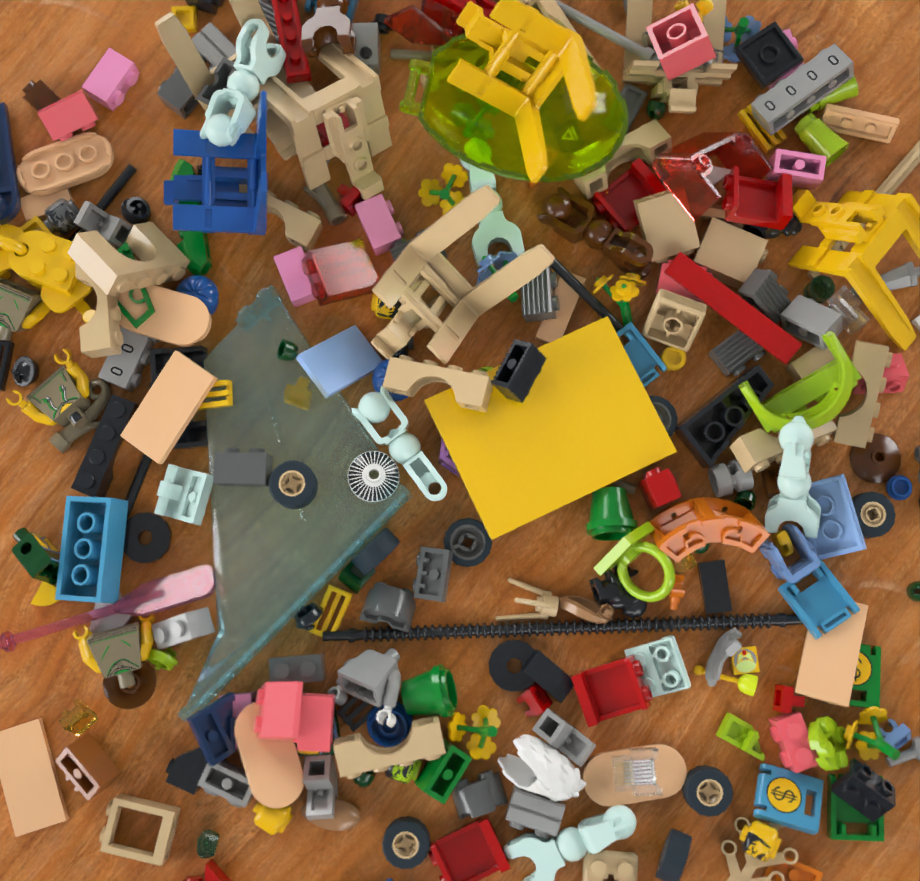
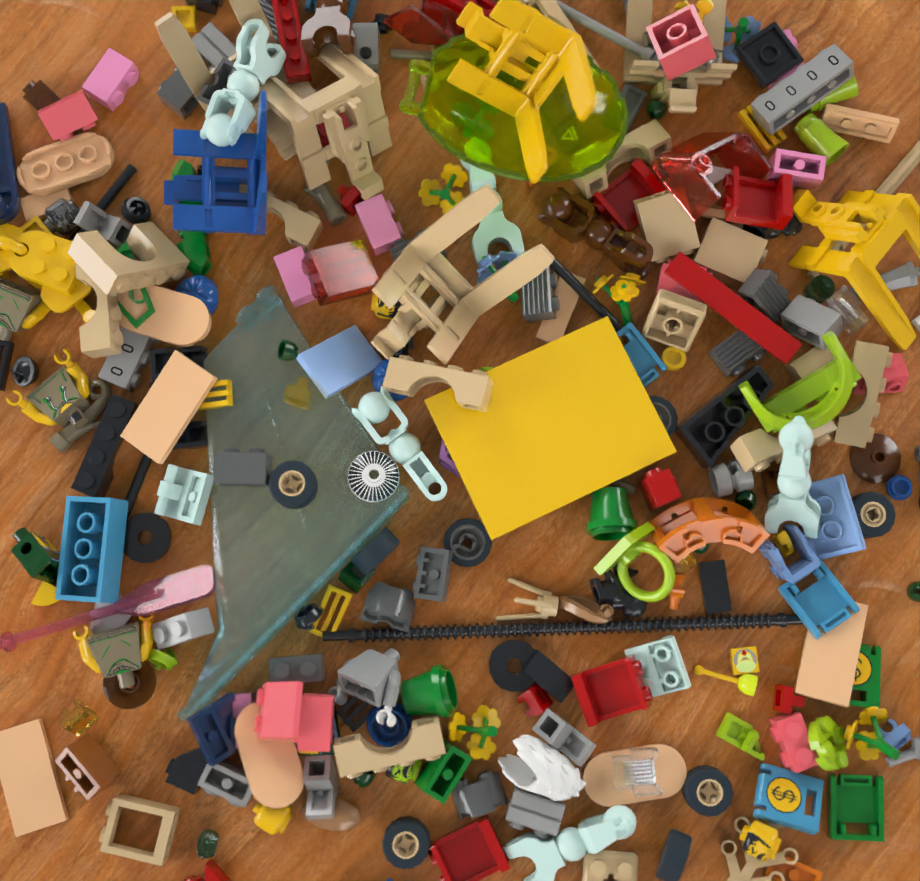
(518, 370): black brick -> none
(725, 646): light grey piece -> none
(865, 791): black bracket -> none

